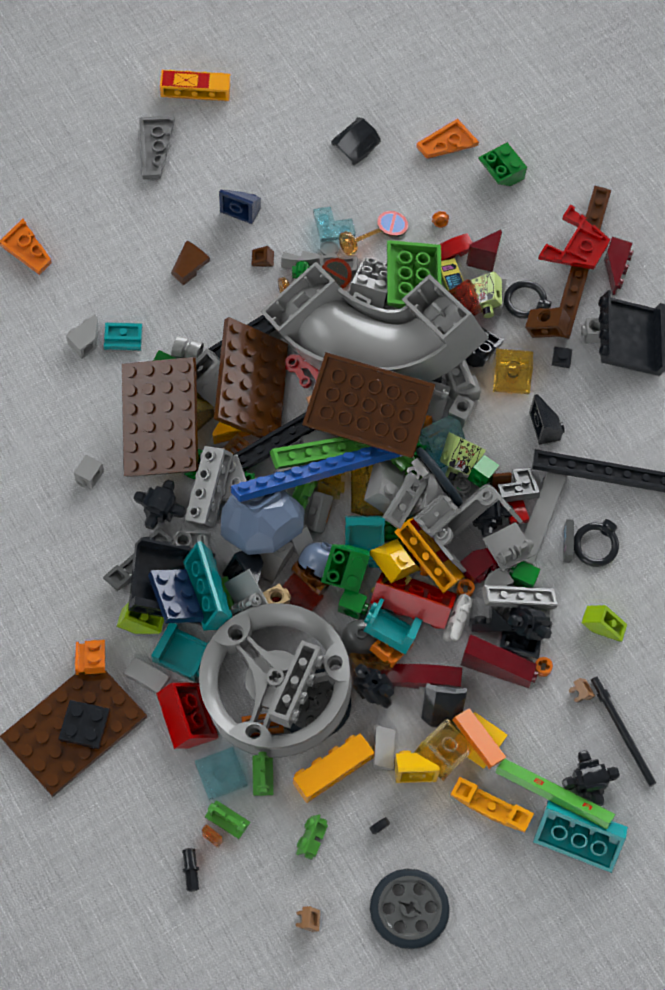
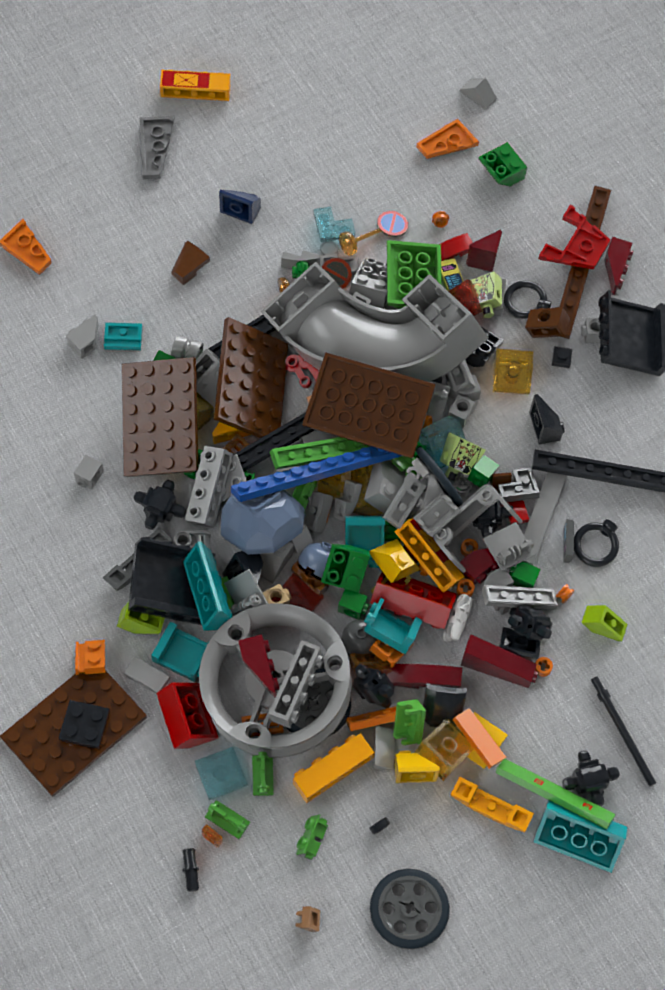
(176, 596): dark blue plate -> none
(256, 659): none -> dark red slope
(263, 257): reddish brown slope -> none
(345, 505): none -> light grey slope
(357, 140): black slope -> none
(371, 719): none -> orange tile
(409, 722): none -> bright green hinge
(472, 542): none -> orange bush
(479, 92): none -> light grey slope
(495, 622): black slope -> none
(565, 593): none -> orange bush
(584, 690): medium nougat tile -> none

